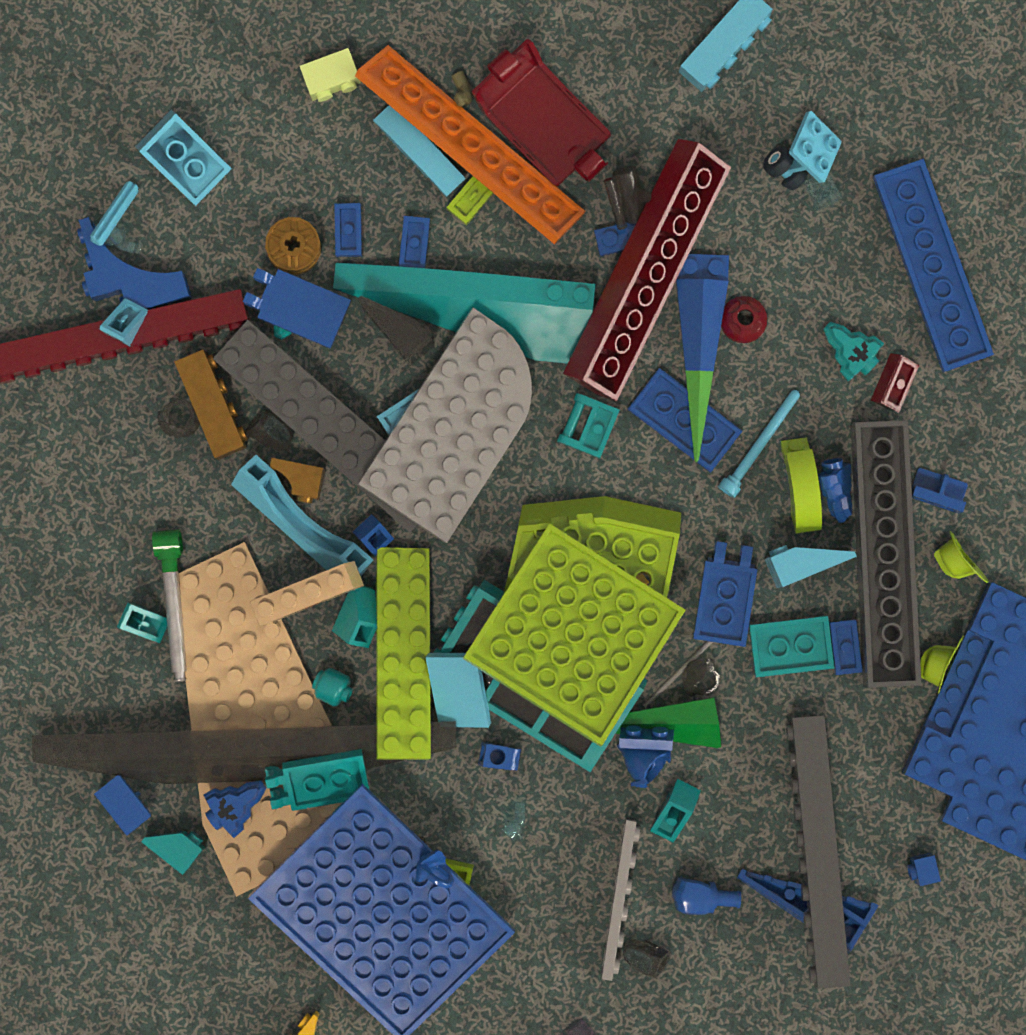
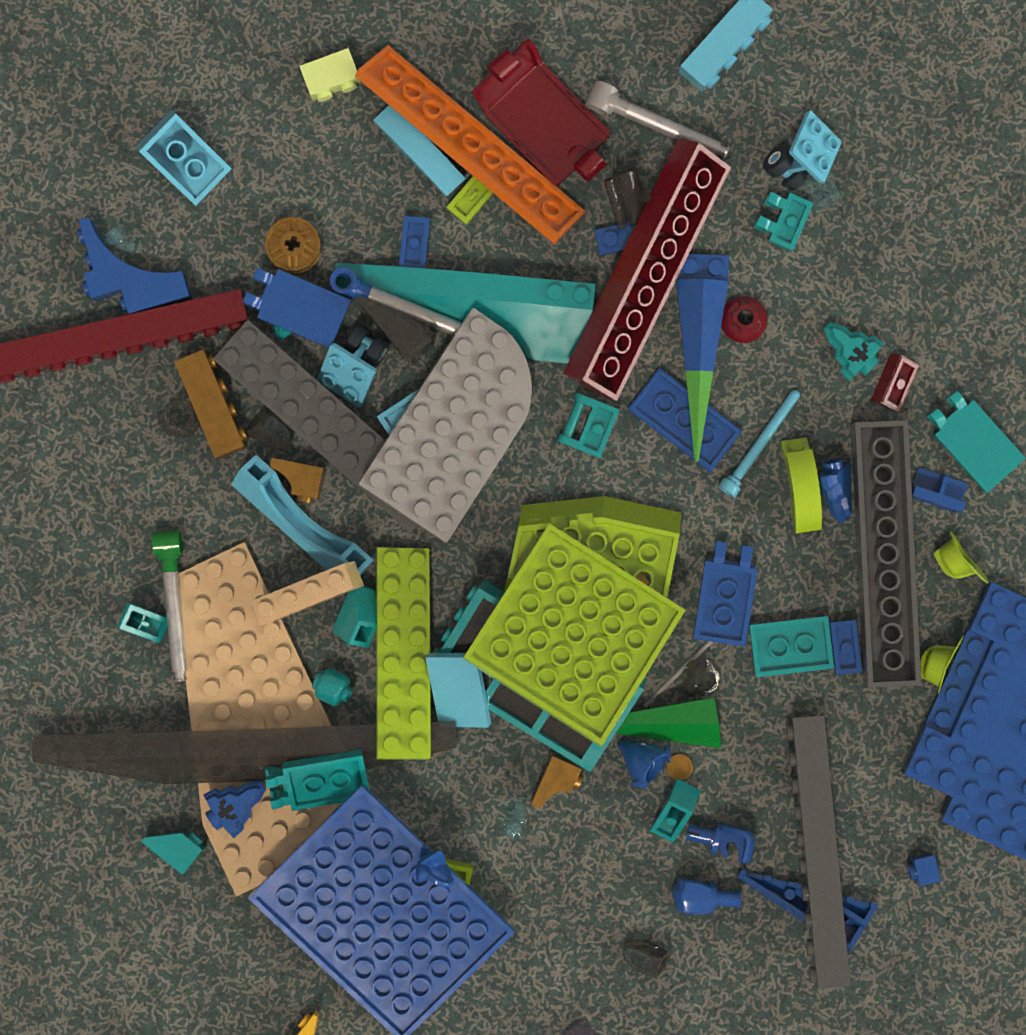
(114, 213): medium azure axle -> none
(123, 804): blue panel -> none
(124, 321): medium azure slope -> none
(346, 371): none -> medium azure plate
(348, 230): blue plate -> none
(373, 534): blue plate -> none
(391, 301): none -> flat silver piece
(464, 93): olive arm -> none
(499, 756): blue leg -> none
(558, 777): none -> pearl gold arch
(605, 100): none -> piece
(618, 909): light grey plate -> none
(653, 739): blue plate -> none
(679, 767): none -> pearl gold piece
(721, 836): none -> blue piece
(790, 221): none -> teal plate
(798, 563): medium azure slope -> none
(933, 265): blue plate -> none
(975, 442): none -> teal tile

